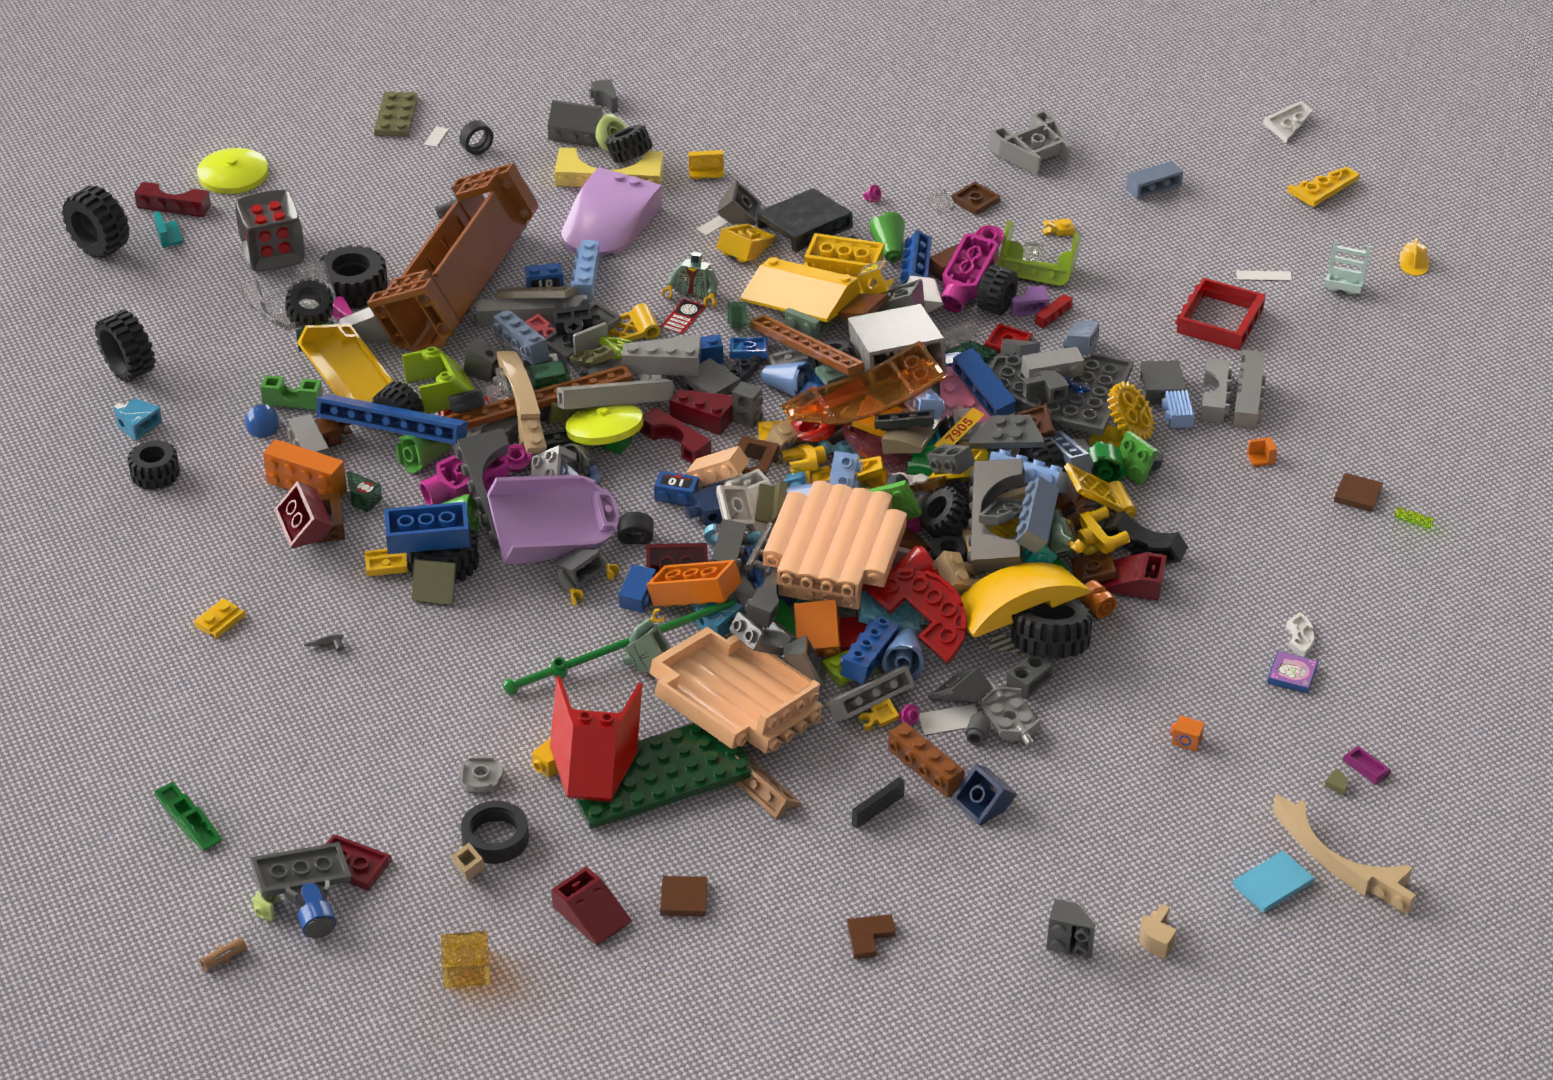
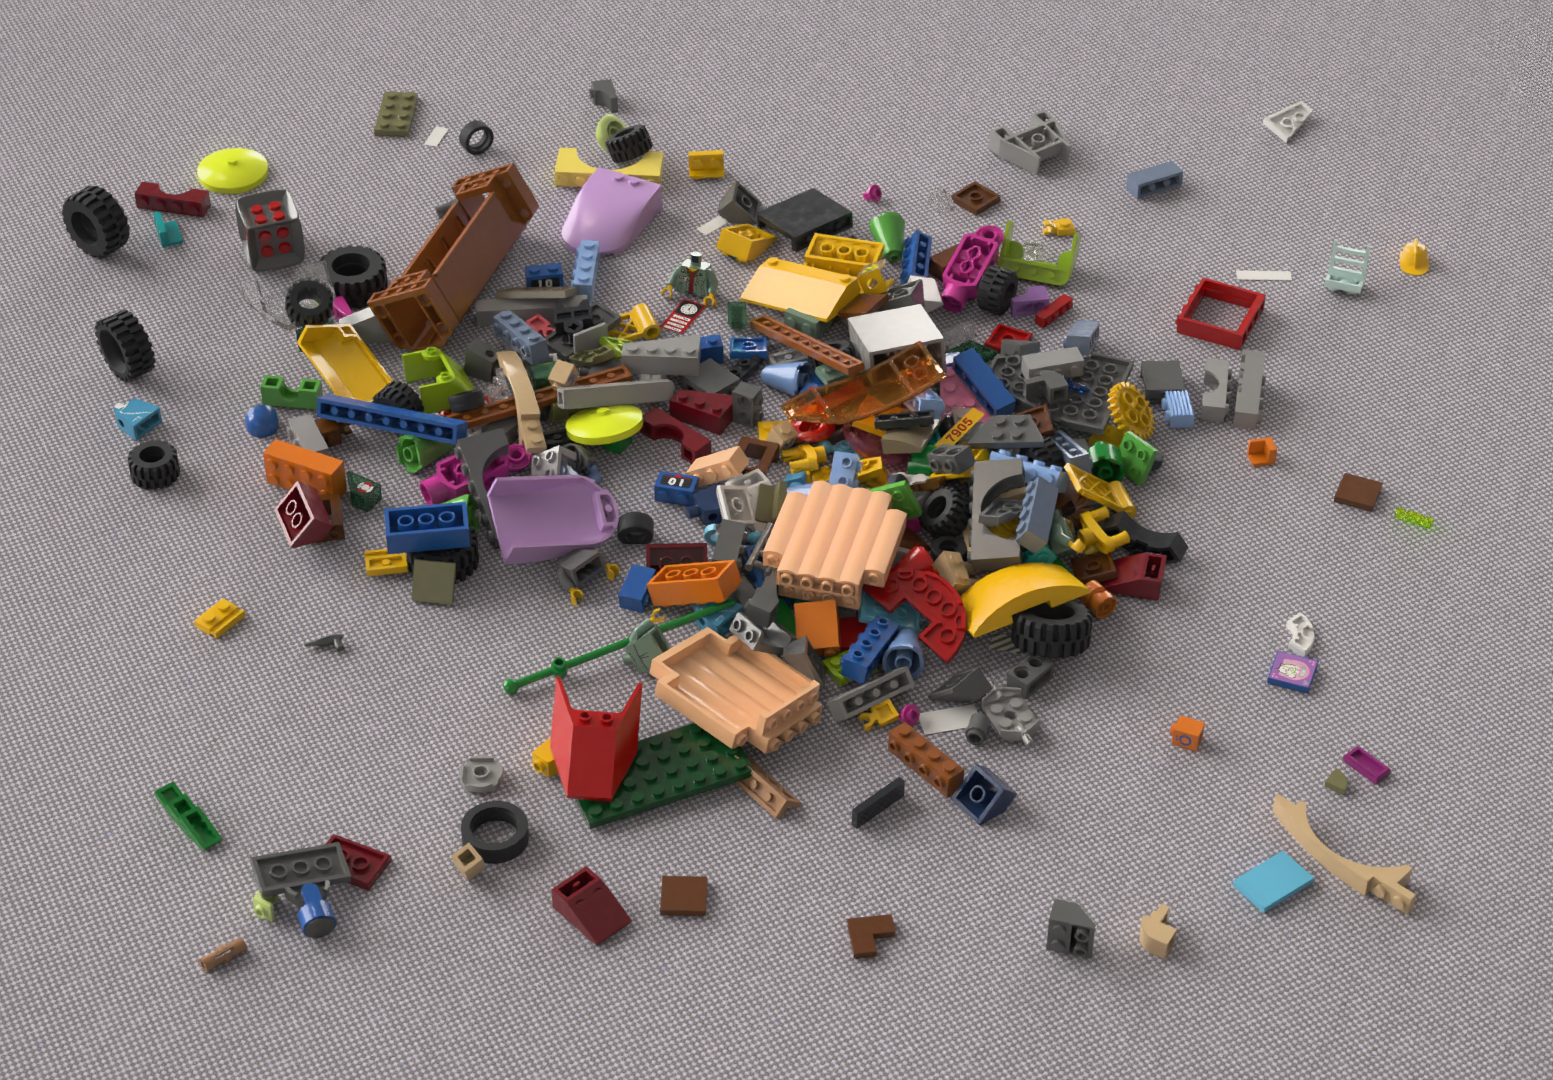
(465, 959): clear yellow brick -> none
(563, 374): none -> tan brick
(574, 123): dark grey slope -> none
(1323, 187): yellow wing -> none

